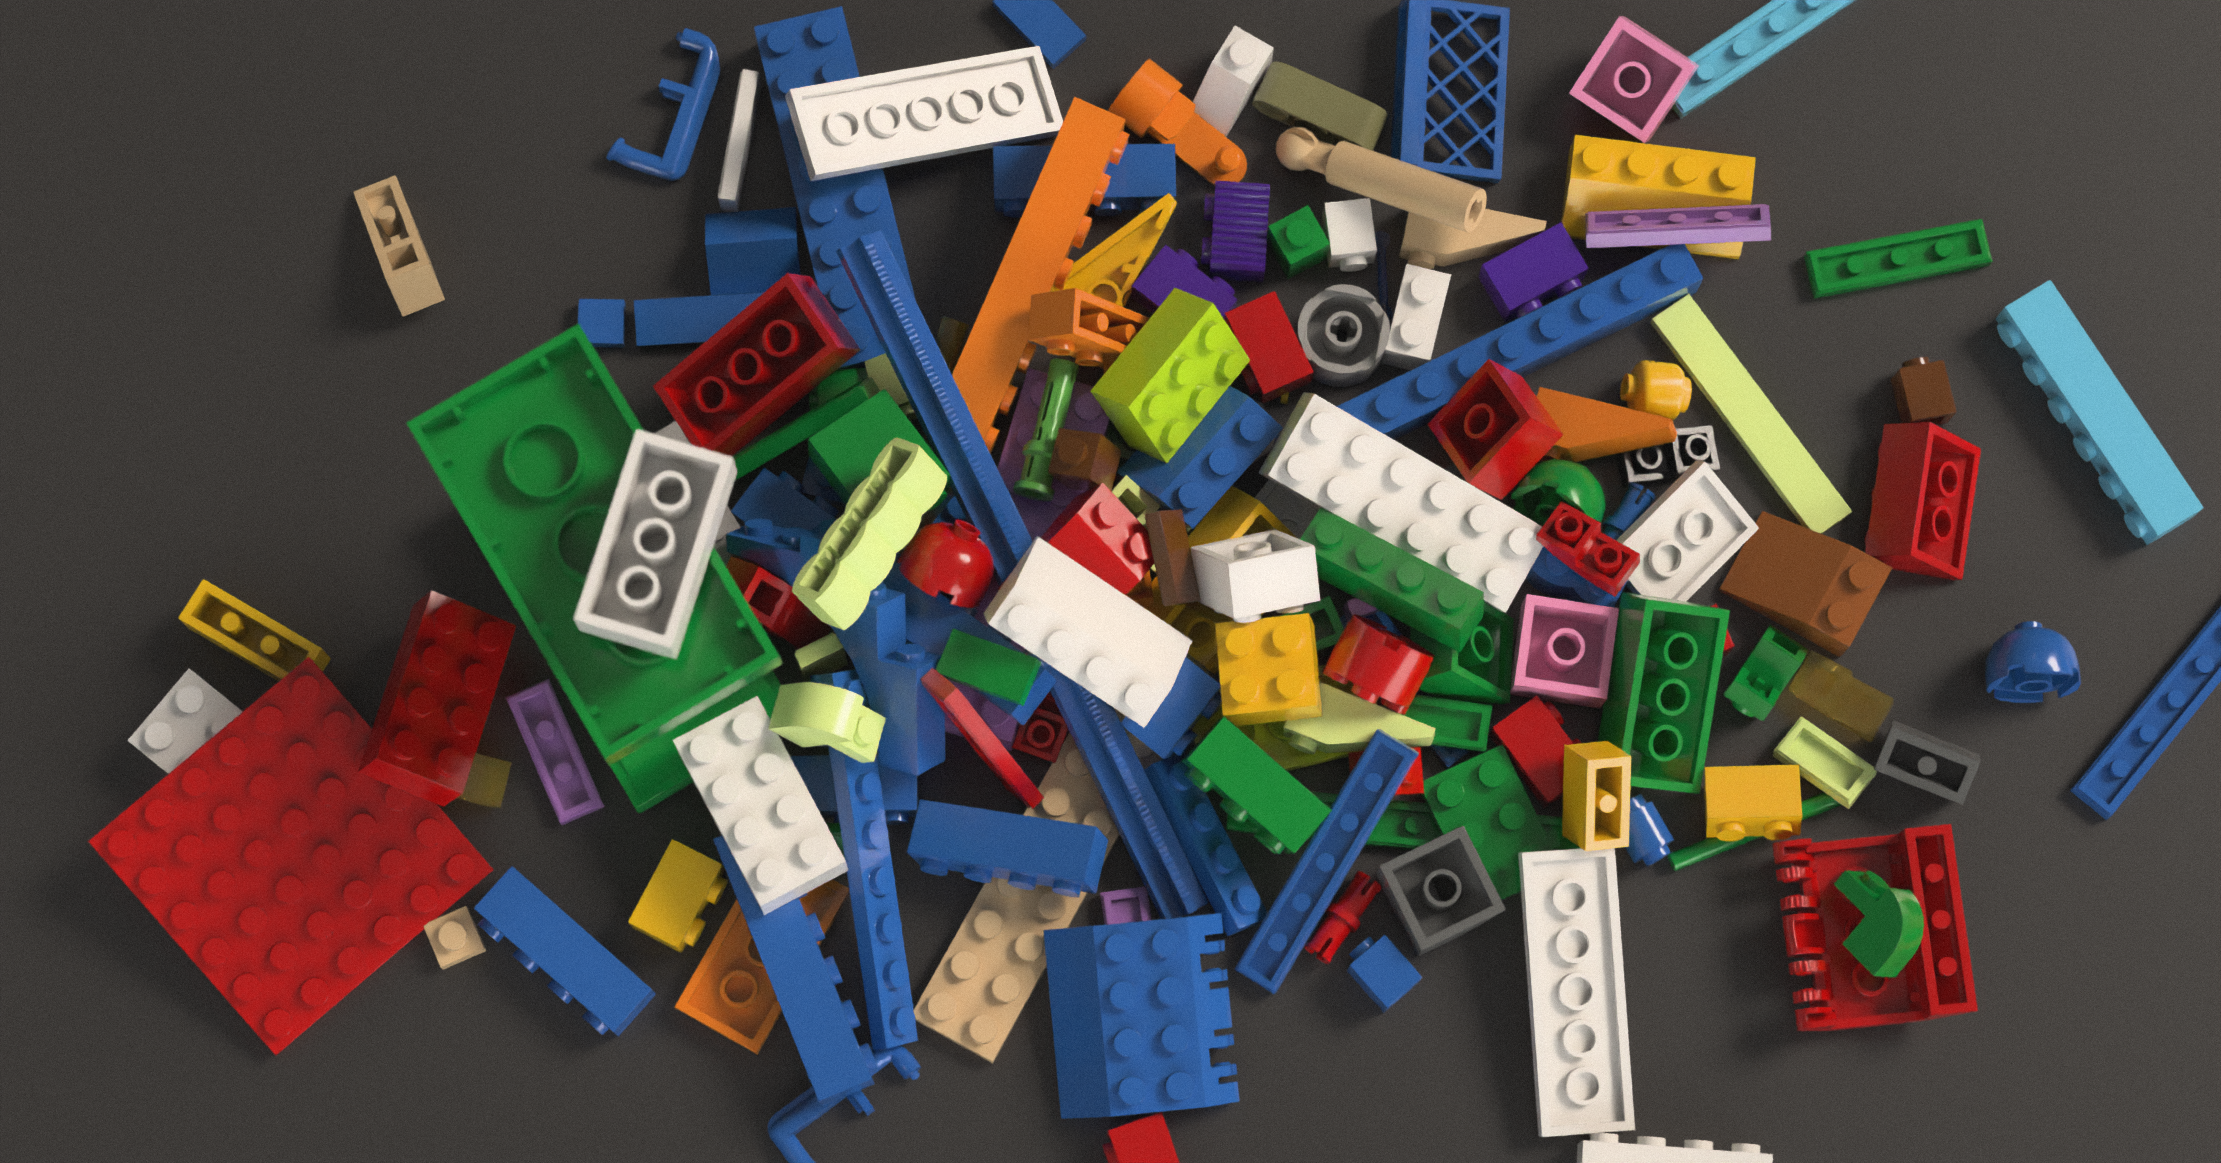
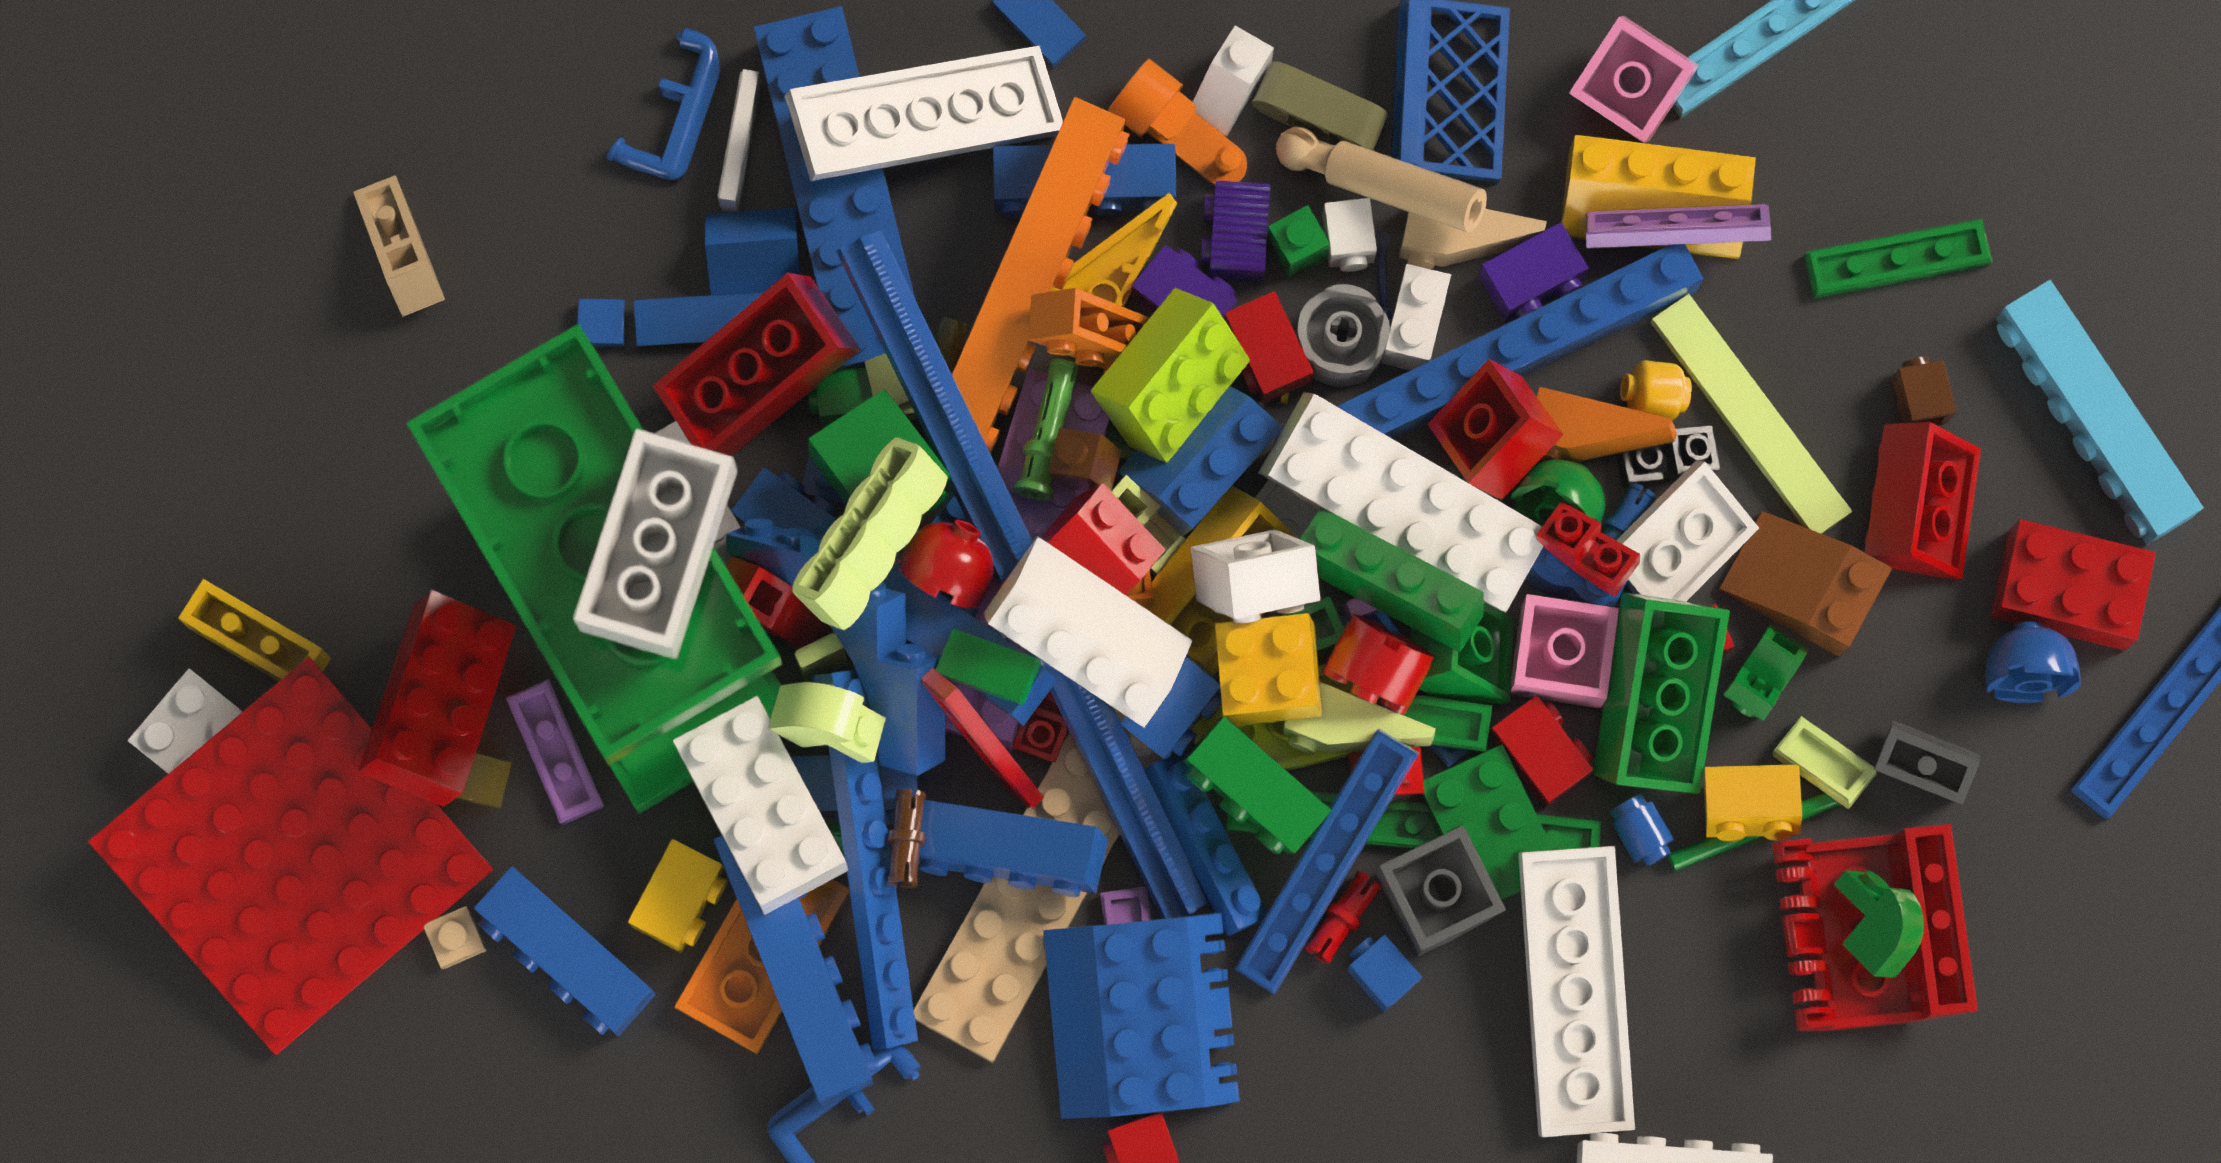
(804, 426): green tile -> none
(906, 838): none -> reddish brown pin
(1172, 557): reddish brown tile -> none
(1596, 795): yellow brick -> none
(1841, 696): clear yellow slope -> none
(2073, 584): none -> red brick

